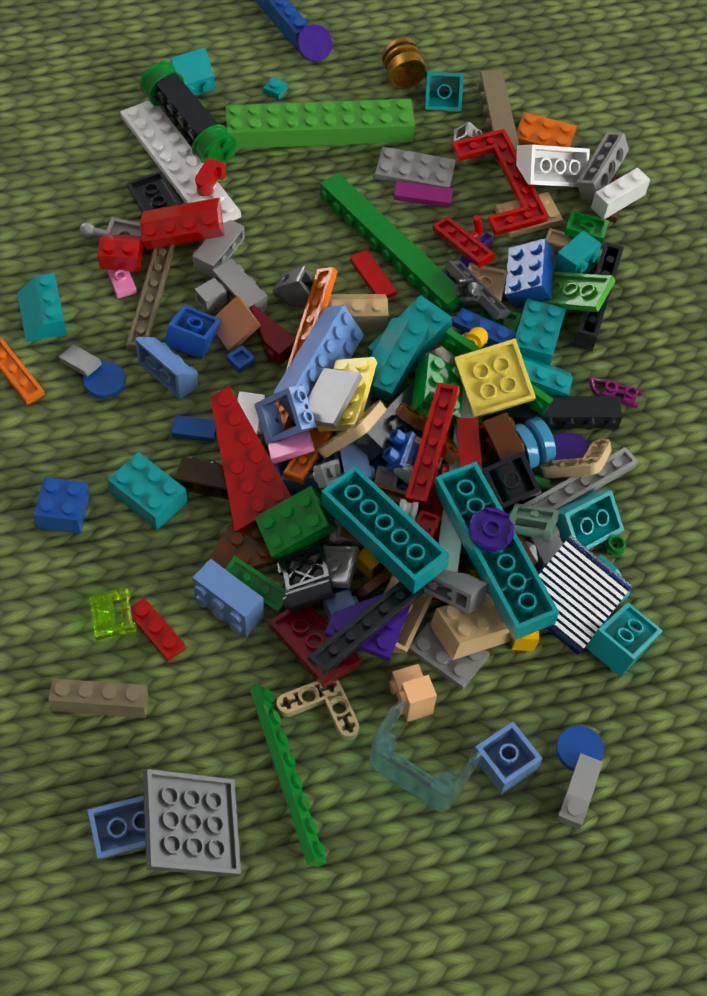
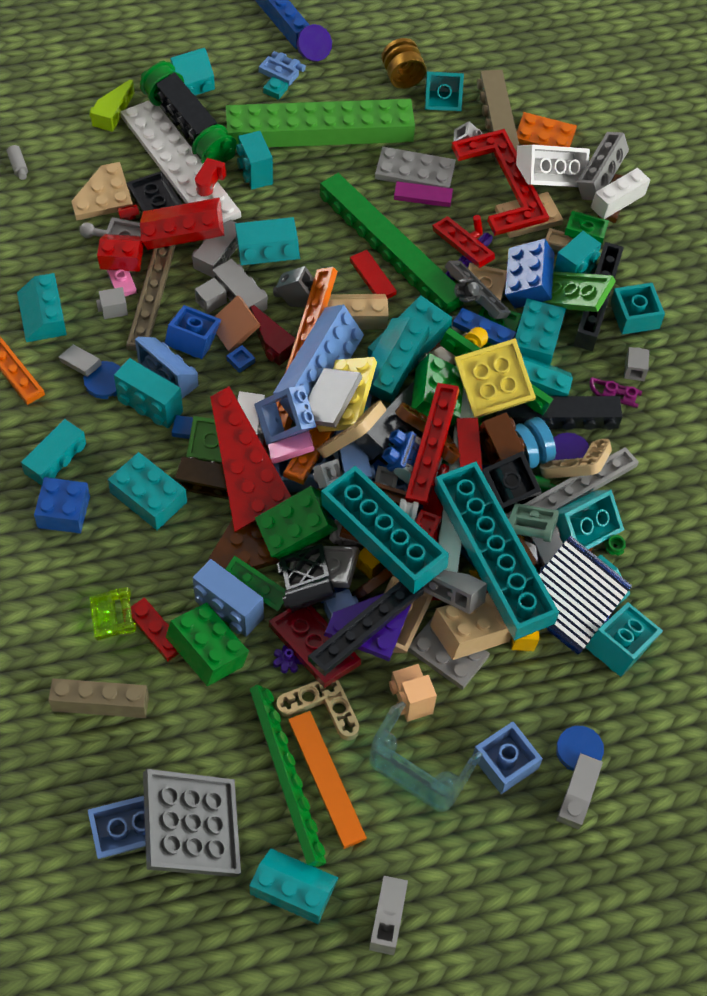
(17, 161): none -> light grey cylinder
(54, 452): none -> teal brick
(102, 193): none -> tan plate
(107, 109): none -> lime slope
(112, 303): none -> light grey brick
(128, 212): none -> red plate
(148, 393): none -> teal brick
(204, 440): none -> bright green tile
(207, 644): none -> green brick
(255, 160): none -> teal brick
(267, 241): none -> teal slope
(281, 67): none -> medium blue plate
(286, 660): none -> dark purple plant
(293, 885): none -> teal slope
(327, 780): none -> orange tile
(388, 915): none -> light grey slope
(491, 529): dark purple tile -> none
(636, 364): none -> light grey brick
(637, 308): none -> teal brick

